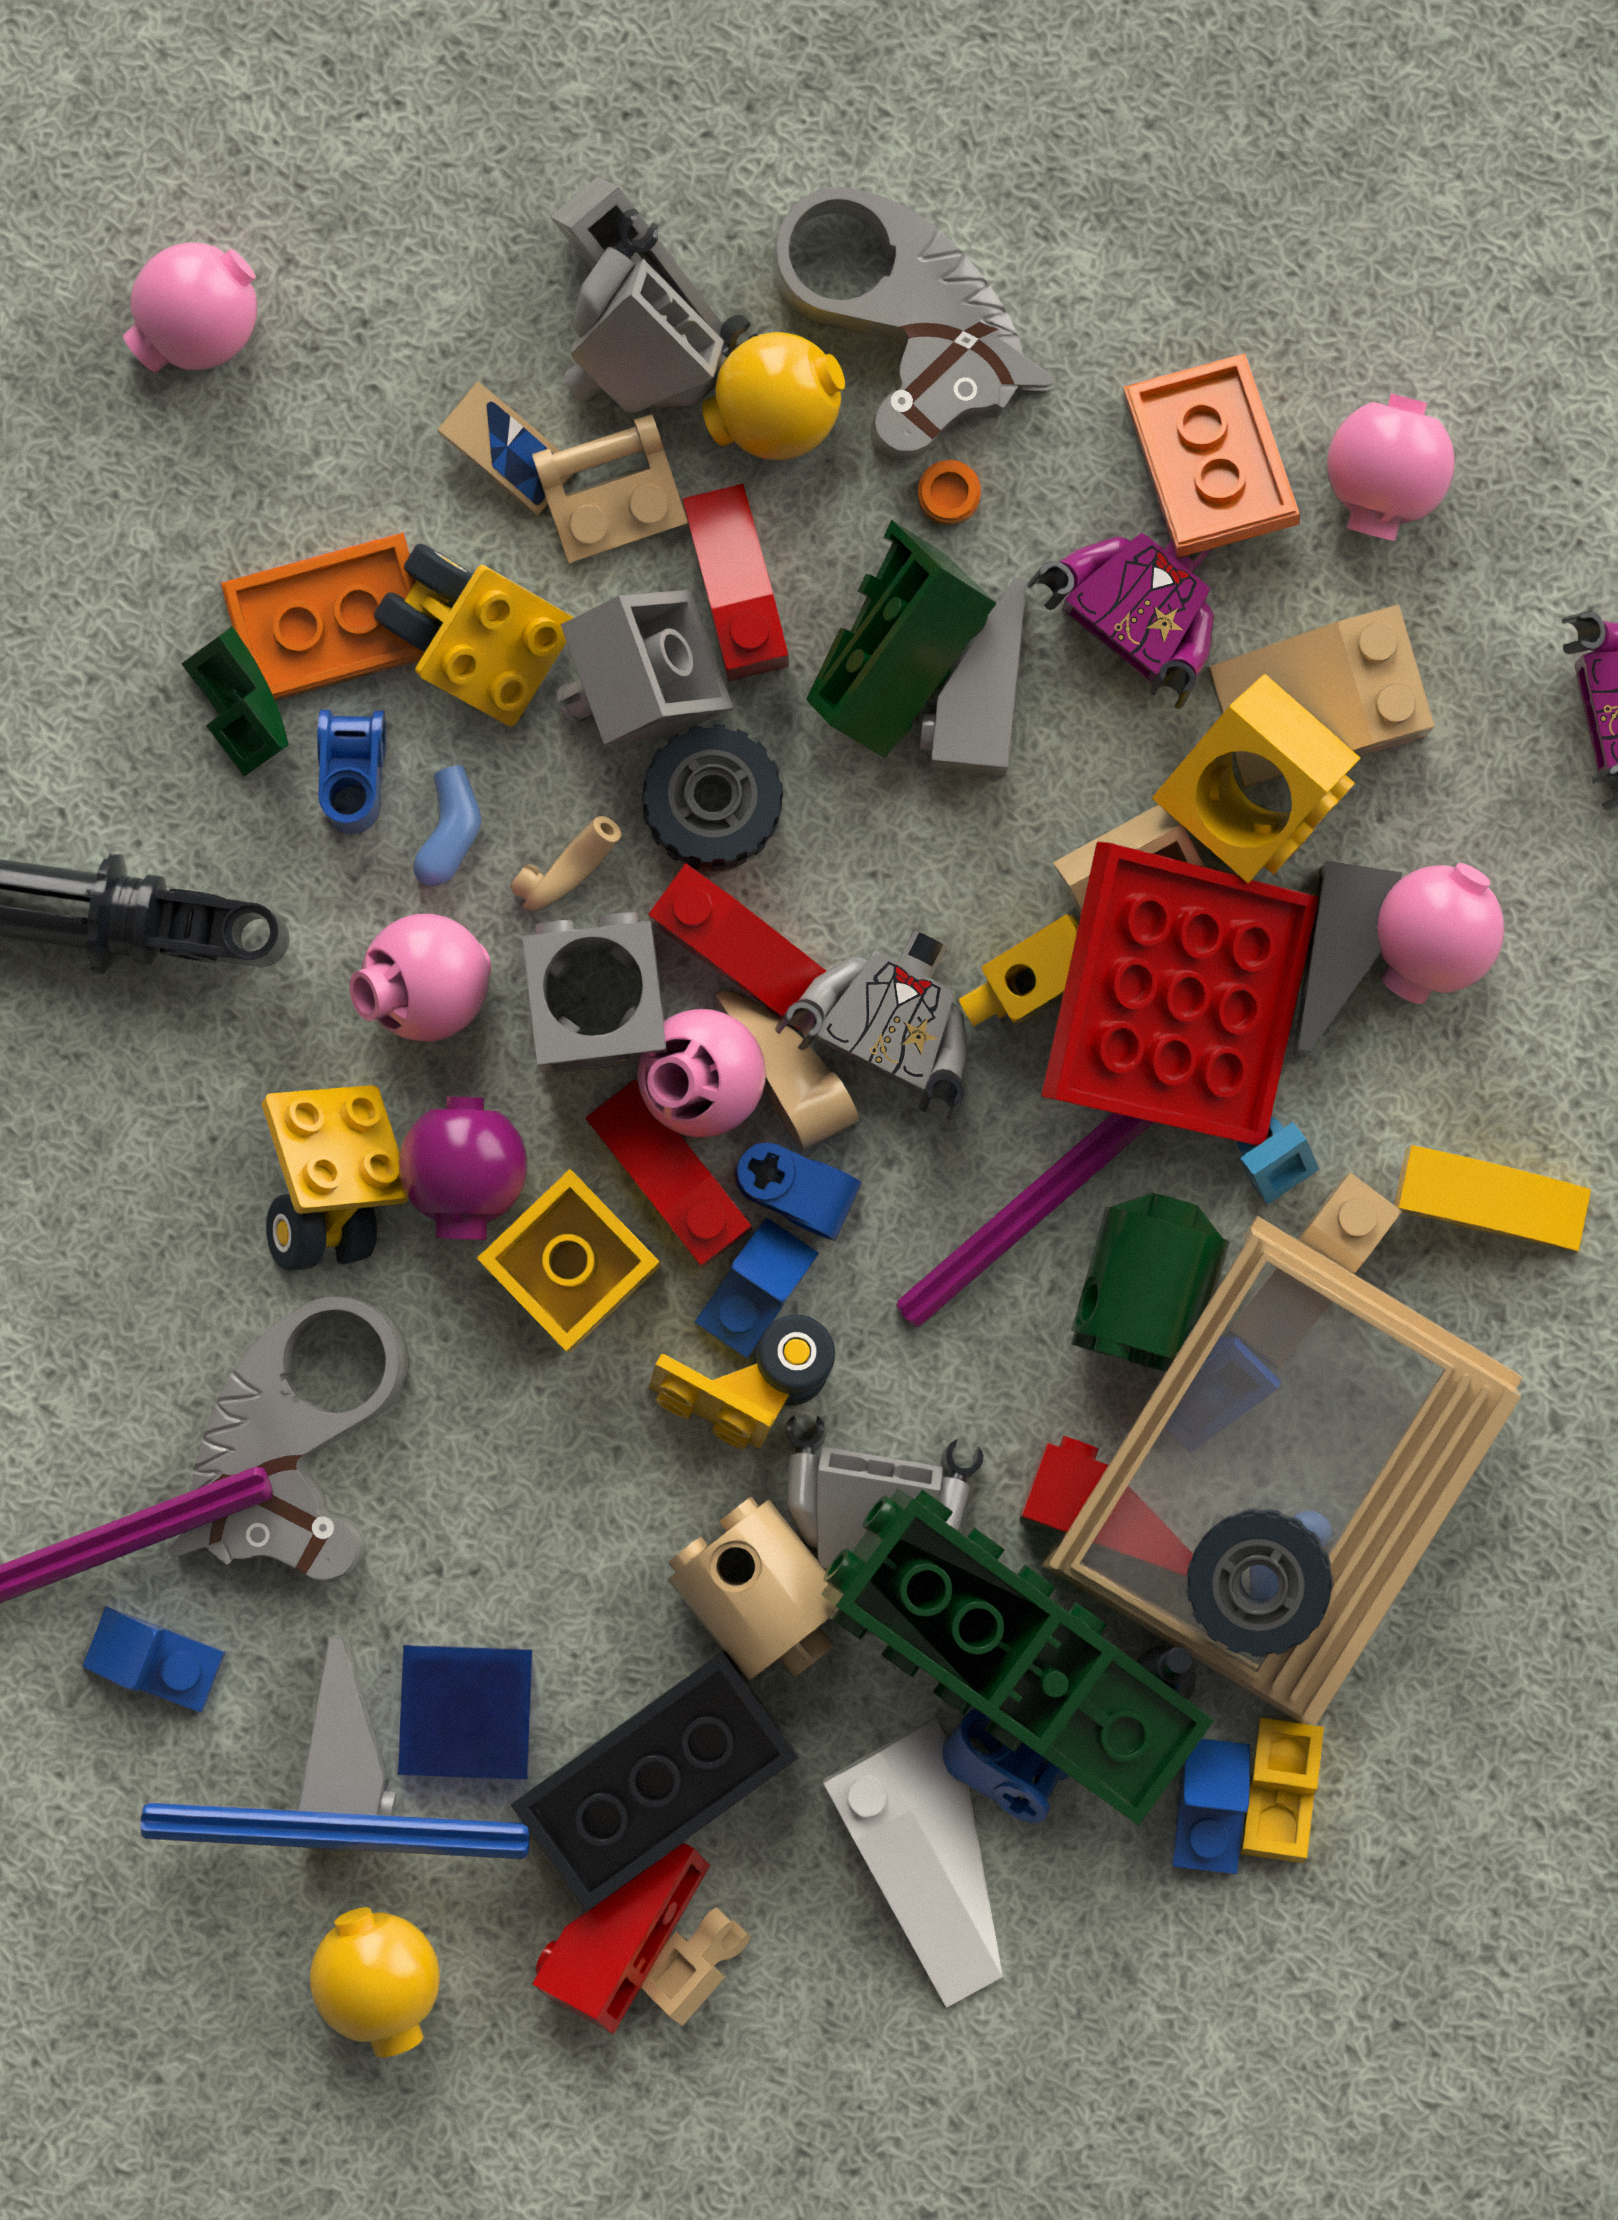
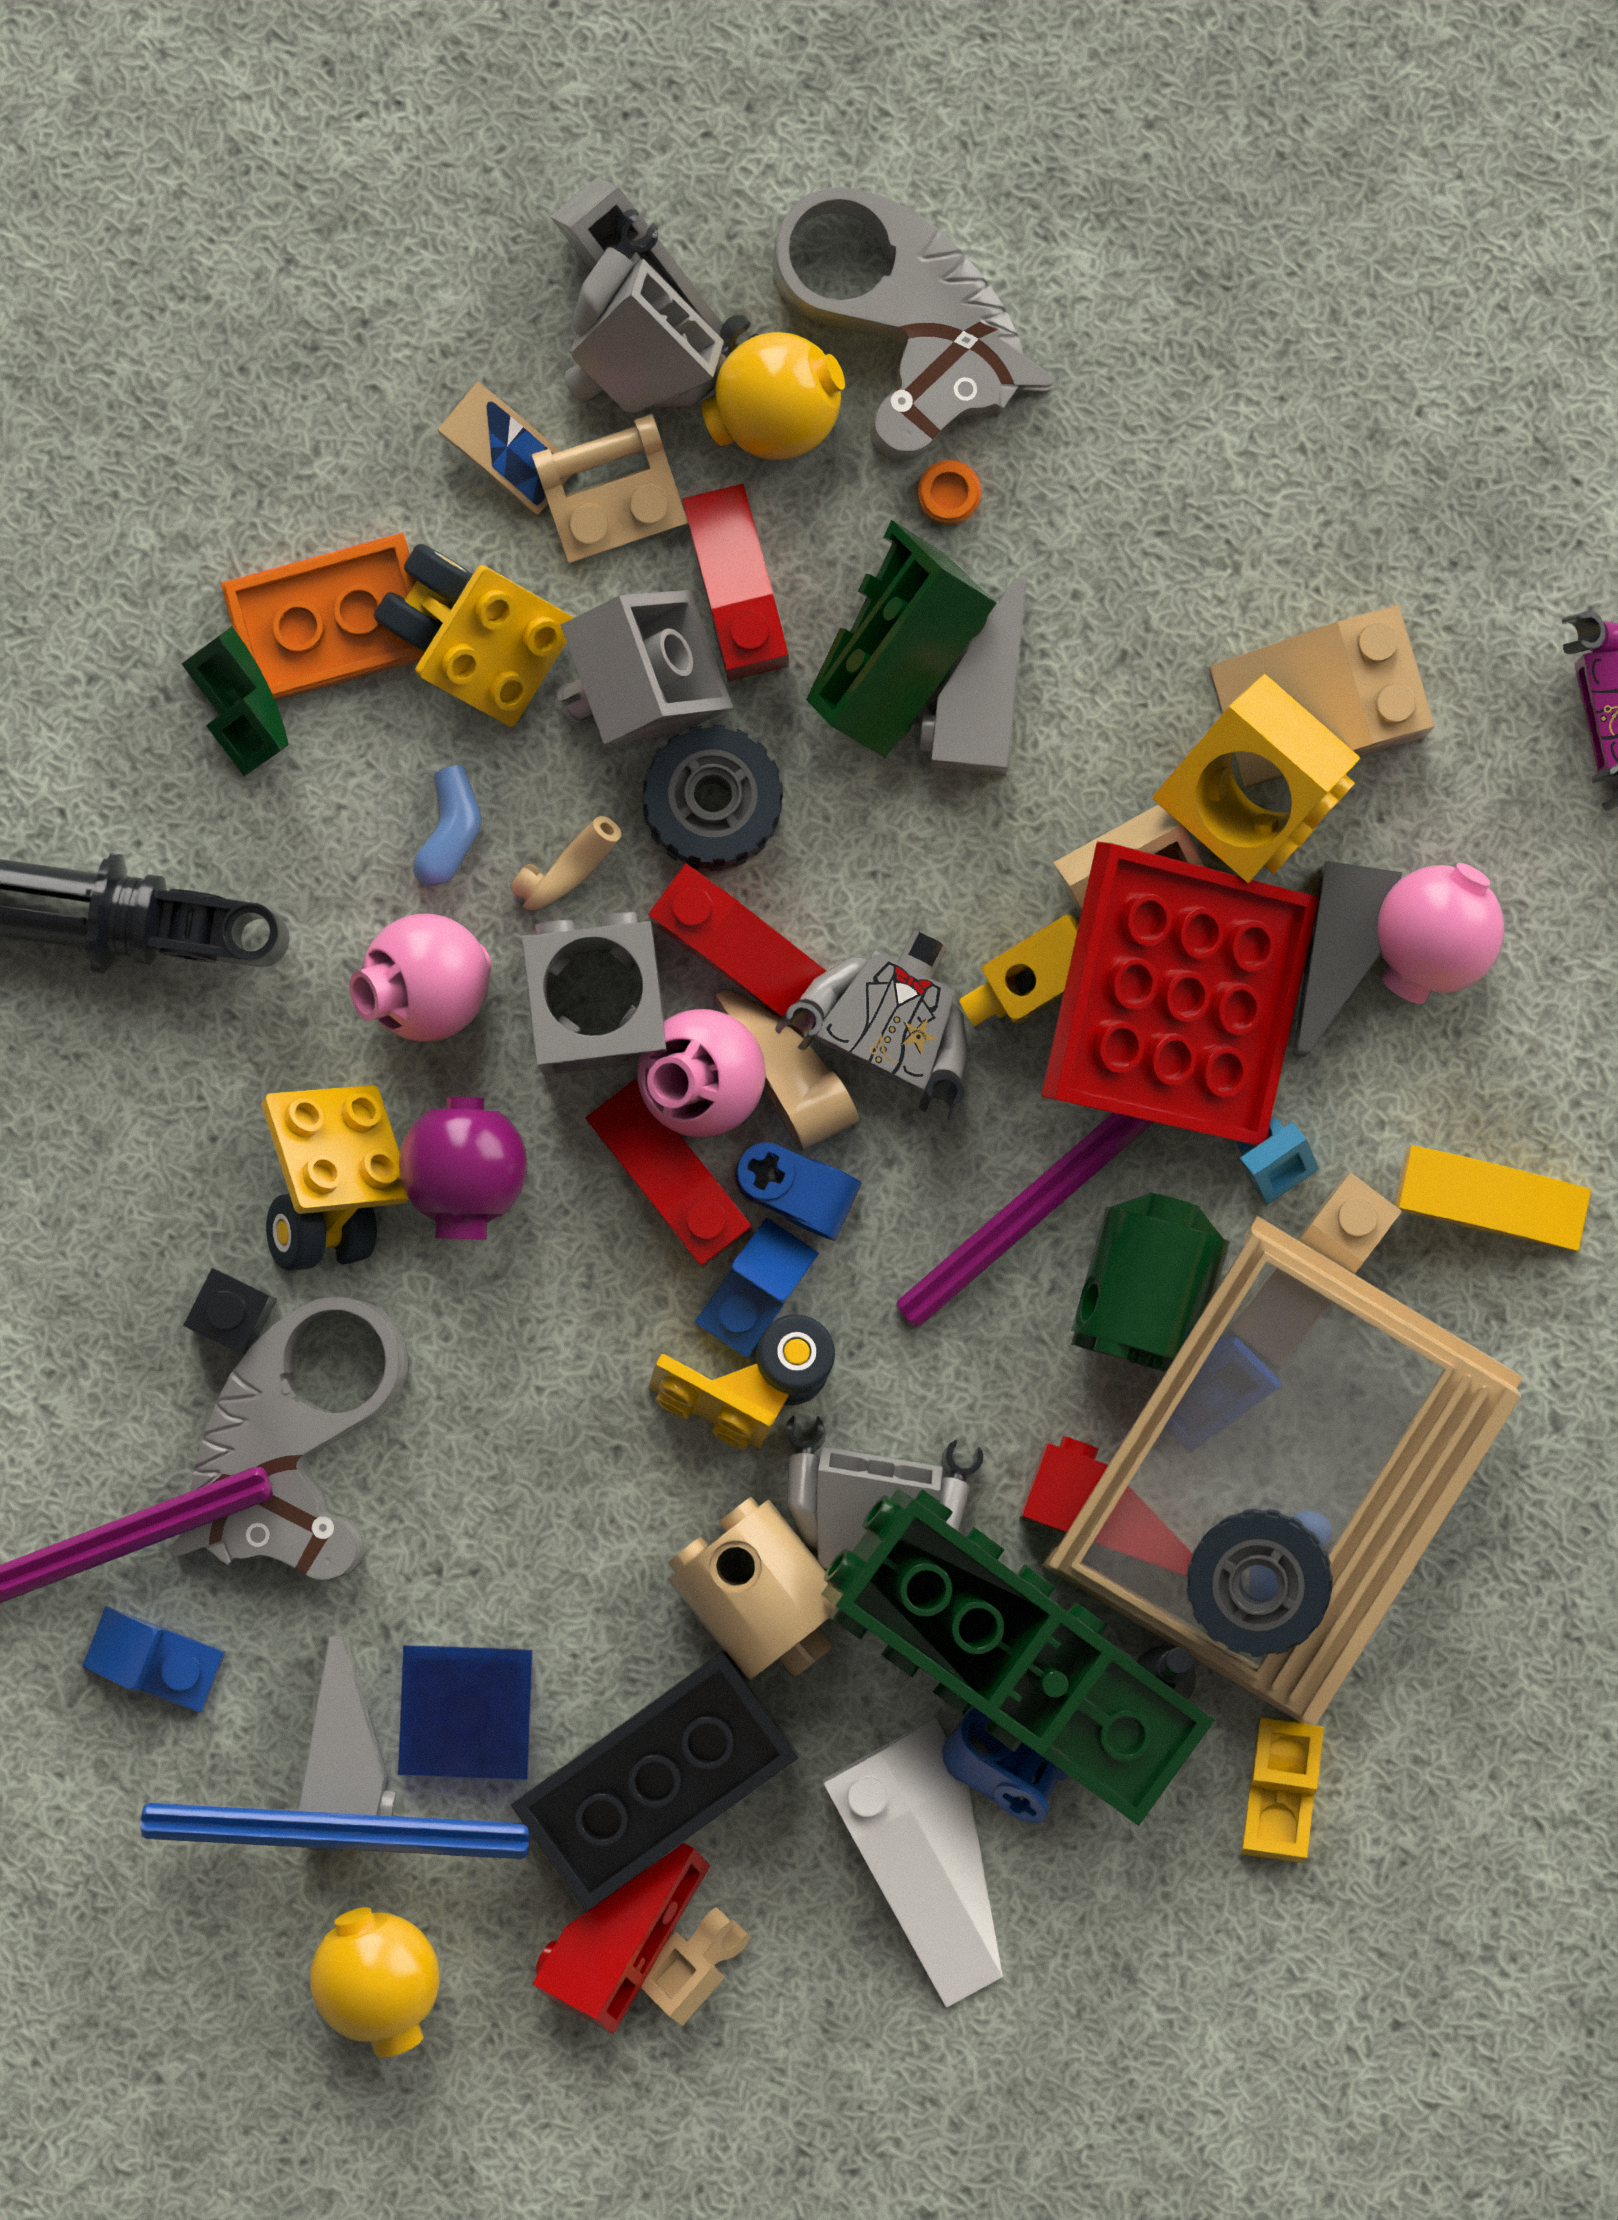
(191, 308): bright pink brick -> none
(230, 1311): none -> black brick
(351, 756): blue piece -> none
(569, 1261): yellow brick -> none
(1139, 606): magenta torso -> none
(1211, 455): tile -> none
(1212, 1806): blue slope -> none
(1390, 465): bright pink brick -> none

